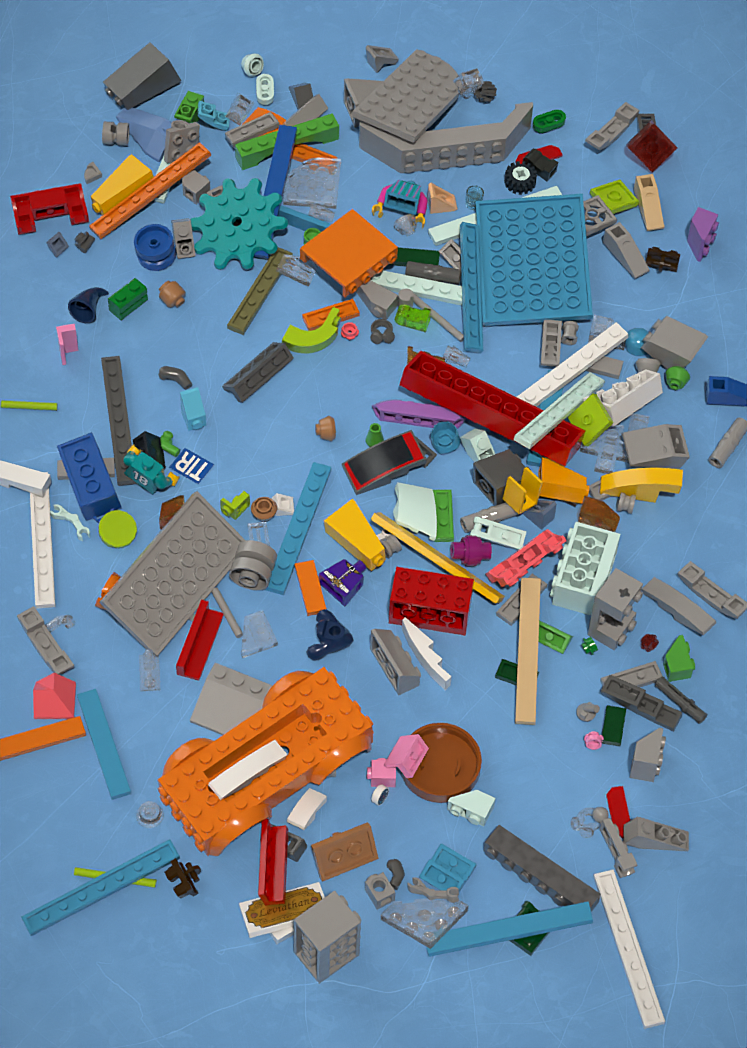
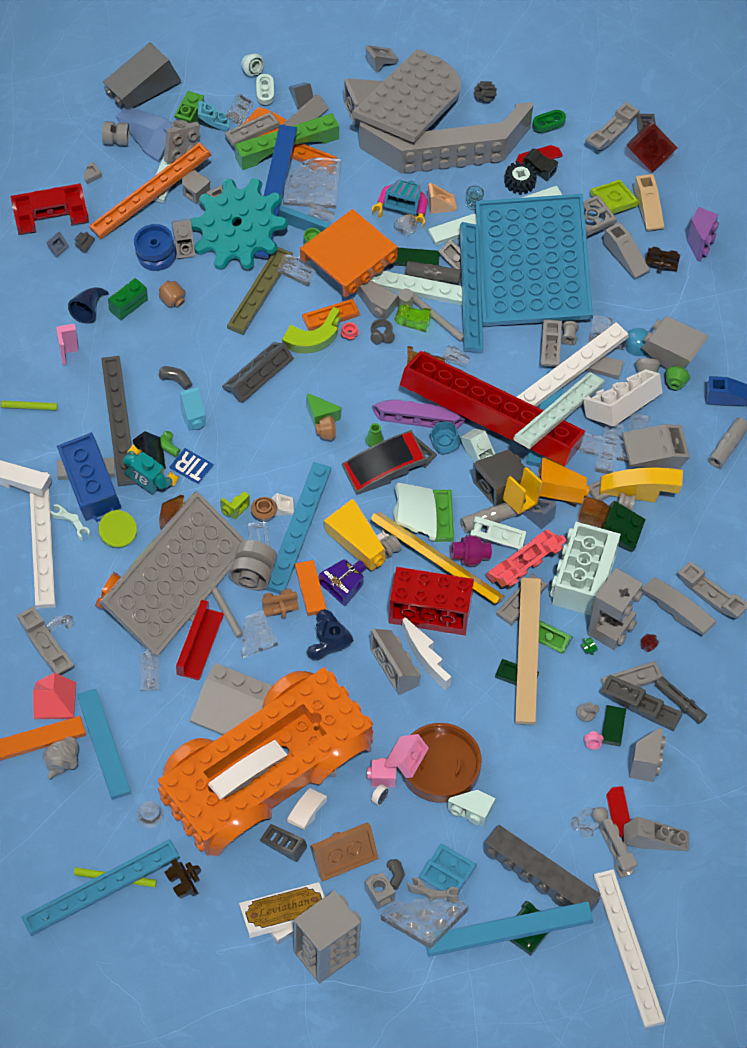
(61, 756): none -> light grey hair
(120, 184): yellow slope -> none
(273, 863): red fence -> none
(280, 603): none -> medium nougat hips
(321, 408): none -> bright green slope
(468, 83): clear slope -> none
(592, 418): lime plate -> none
(625, 522): none -> dark green plate
(678, 662): bright green slope -> none

